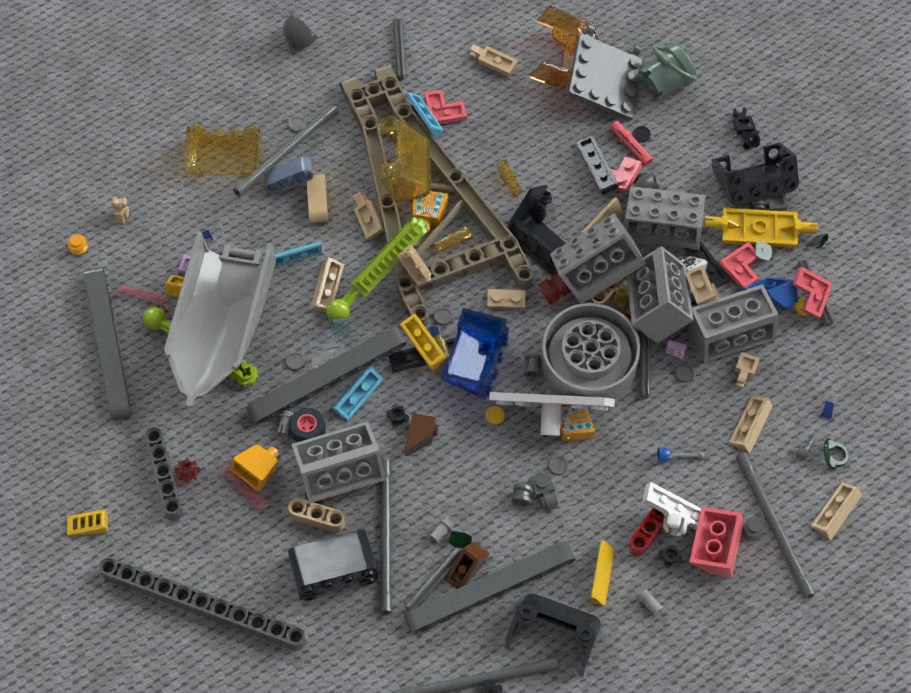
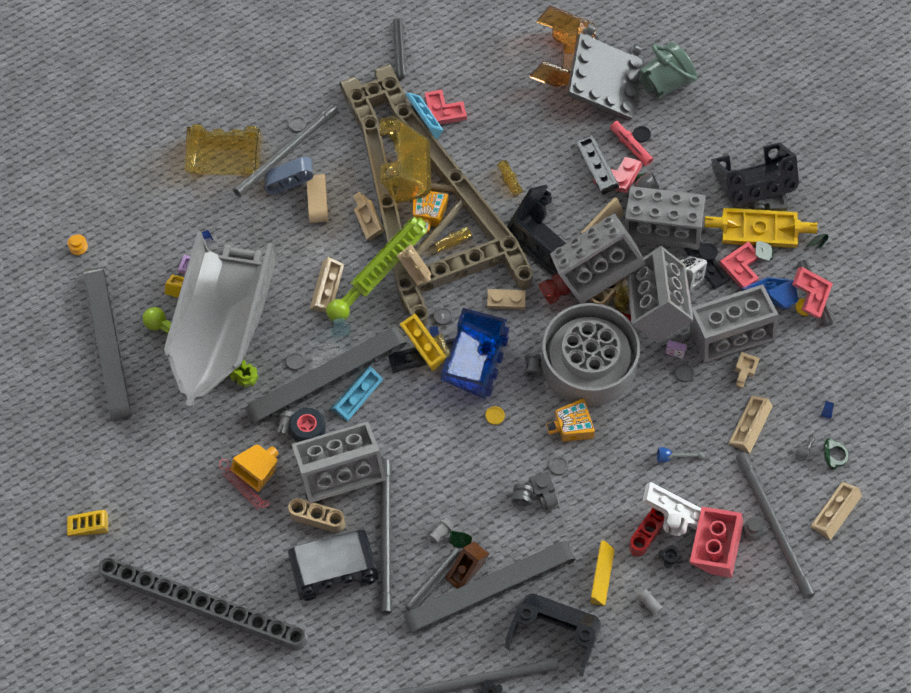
(121, 209): tan plate -> none
(145, 293): coral piece -> none
(163, 482): dark grey beam -> none
(187, 475): clear red gear -> none
(297, 32): dark grey cylinder -> none
(298, 253): medium azure slope -> none
(399, 410): black plate -> none
(420, 433): reddish brown slope -> none
(494, 59): tan plate -> none
(551, 406): white plate -> none
(645, 365): dark grey axle -> none
(701, 286): tan panel -> none
(708, 251): none -> black piece
(742, 122): black plate -> none
(755, 139): black plate -> none

